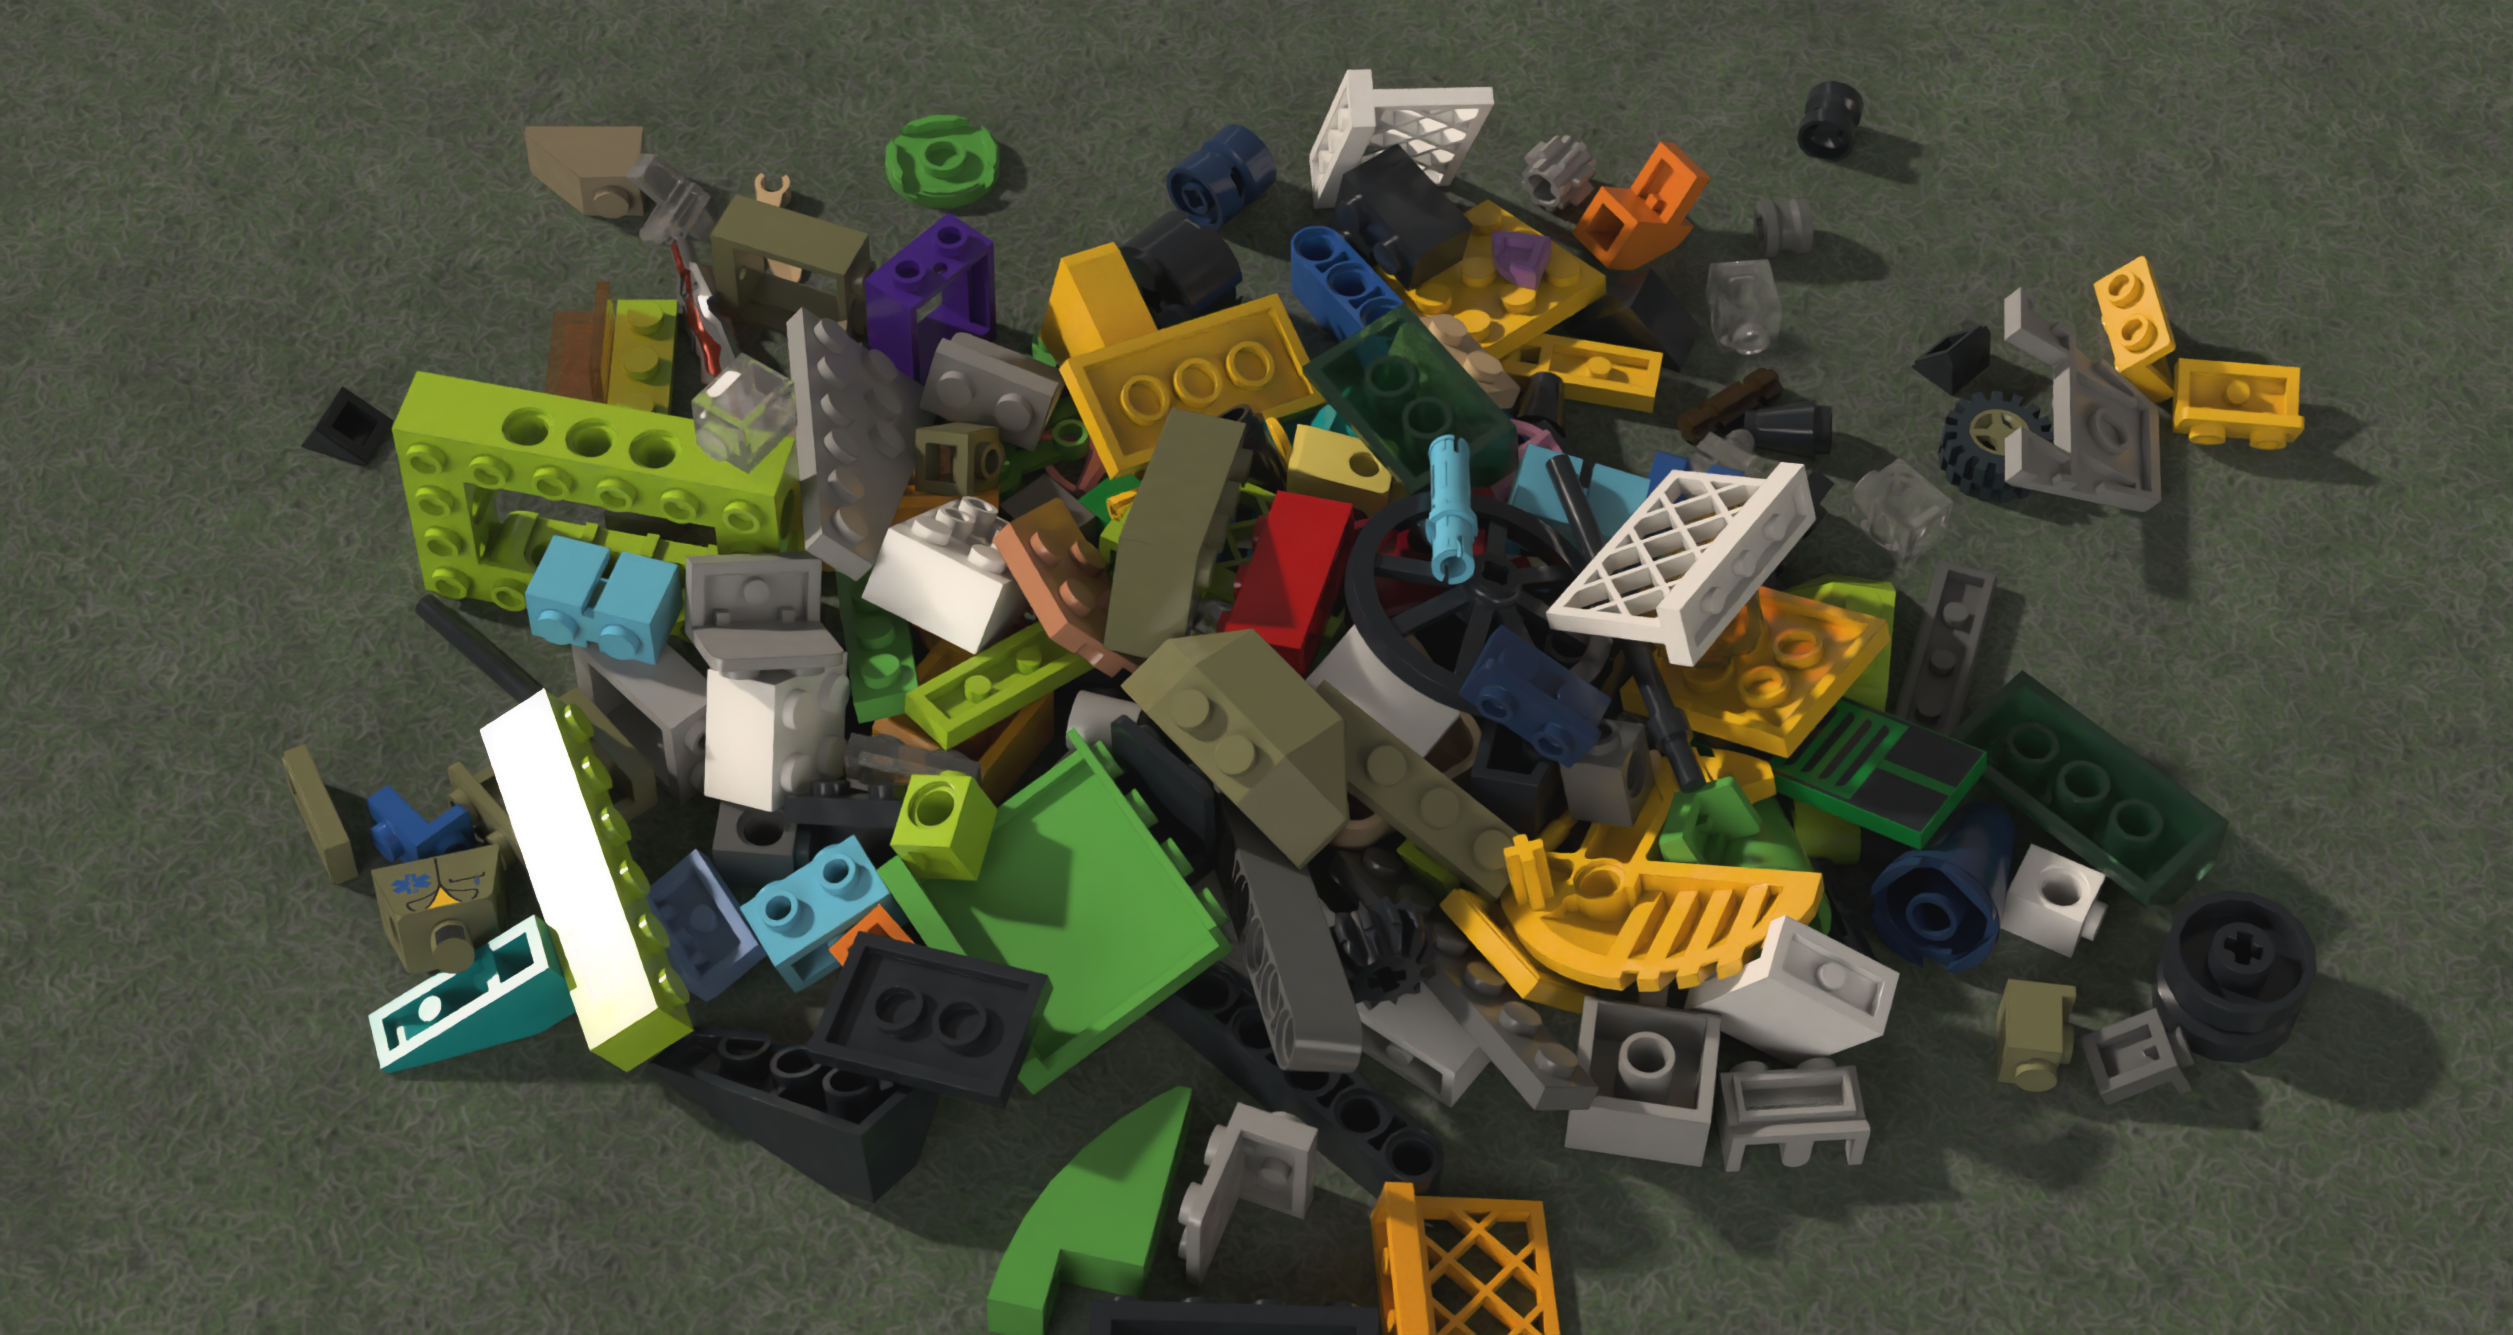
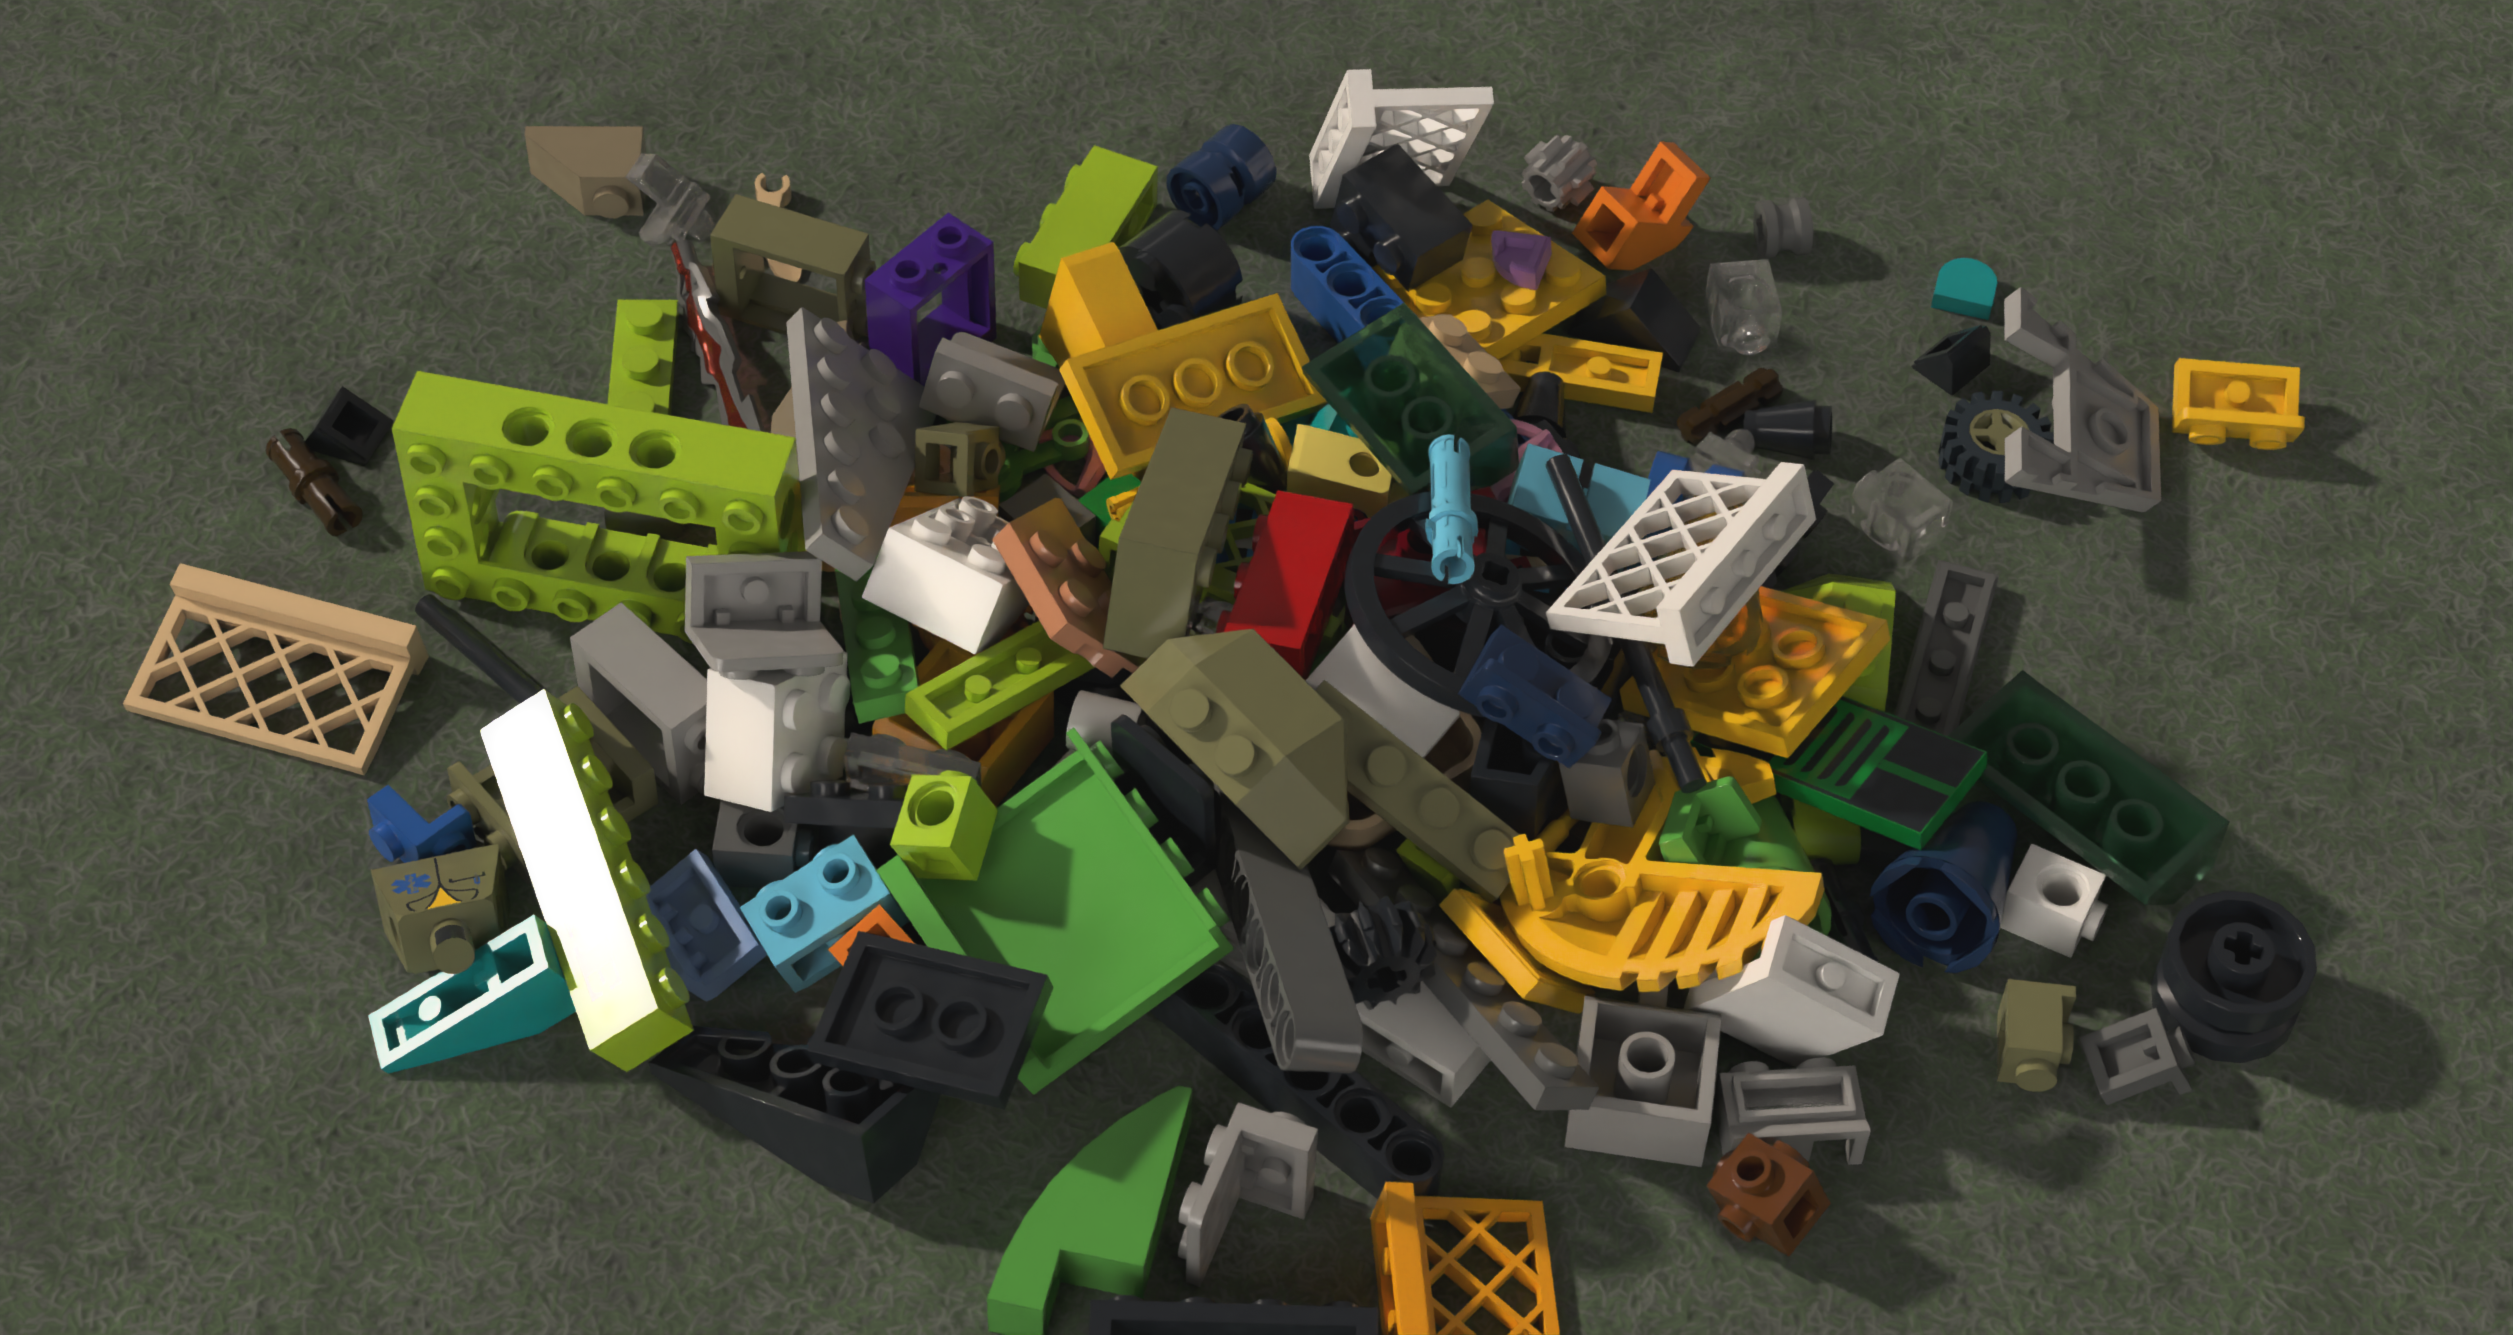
(306, 628): none -> tan fence
(313, 482): none -> dark brown pin
(319, 815): olive tile -> none
(582, 350): clear orange panel -> none
(623, 614): medium azure piece -> none
(744, 413): clear brick -> none
(944, 176): bright green tile -> none
(1100, 204): none -> lime brick
(1767, 1193): none -> reddish brown brick
(1830, 121): black wheel -> none
(1965, 288): none -> teal tile
(2138, 327): yellow bracket -> none

